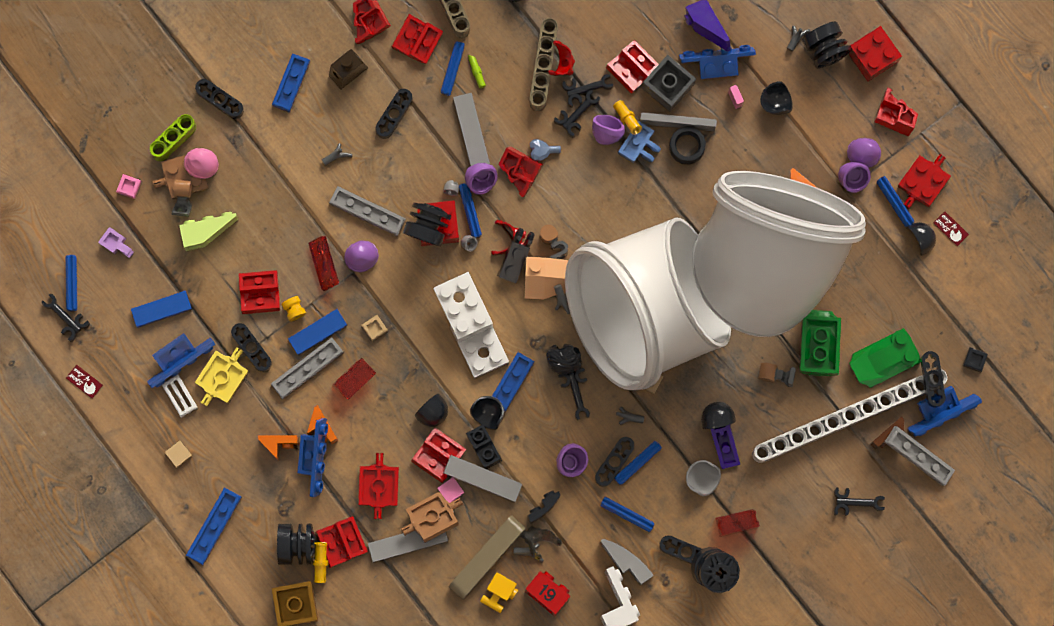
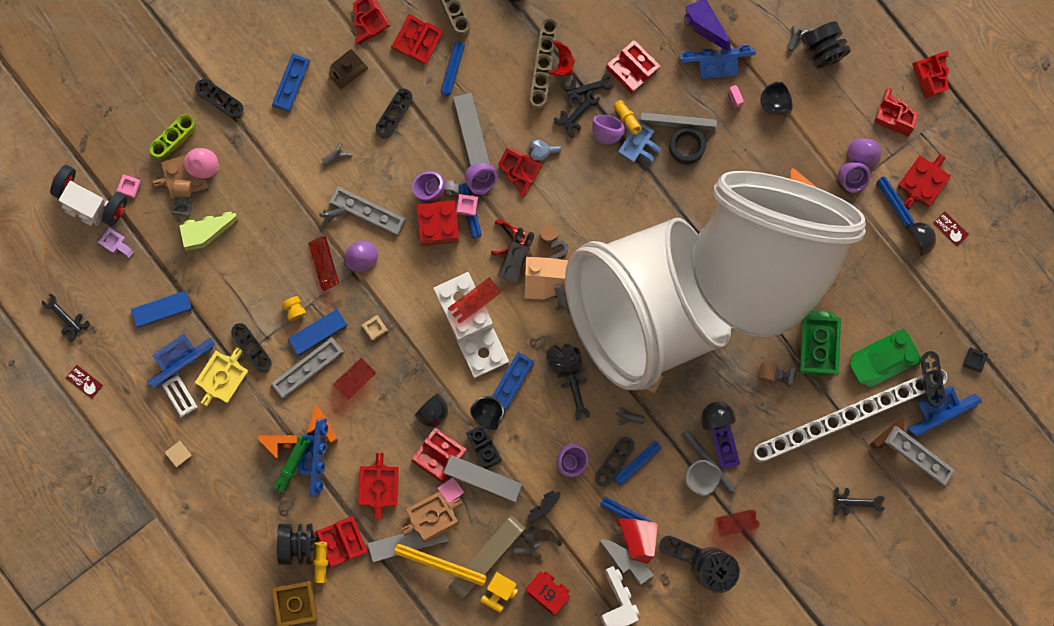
(71, 282): blue axle -> none
(84, 203): none -> brick
(213, 526): blue tile -> none
(259, 292): red slope -> none
(288, 470): none -> green pin
(331, 214): none -> dark grey bar
(427, 224): black wheel -> none
(428, 186): none -> medium lavender hat
(440, 564): none -> yellow axle
(467, 205): none -> bright pink tile
(472, 240): light grey hinge -> none
(475, 300): none -> clear red hinge
(476, 70): lime piece -> none
(639, 538): none -> red slope
(668, 83): dark grey brick -> none
(704, 455): none -> dark grey bar
(874, 53): red brick -> none
(932, 74): none -> red slope

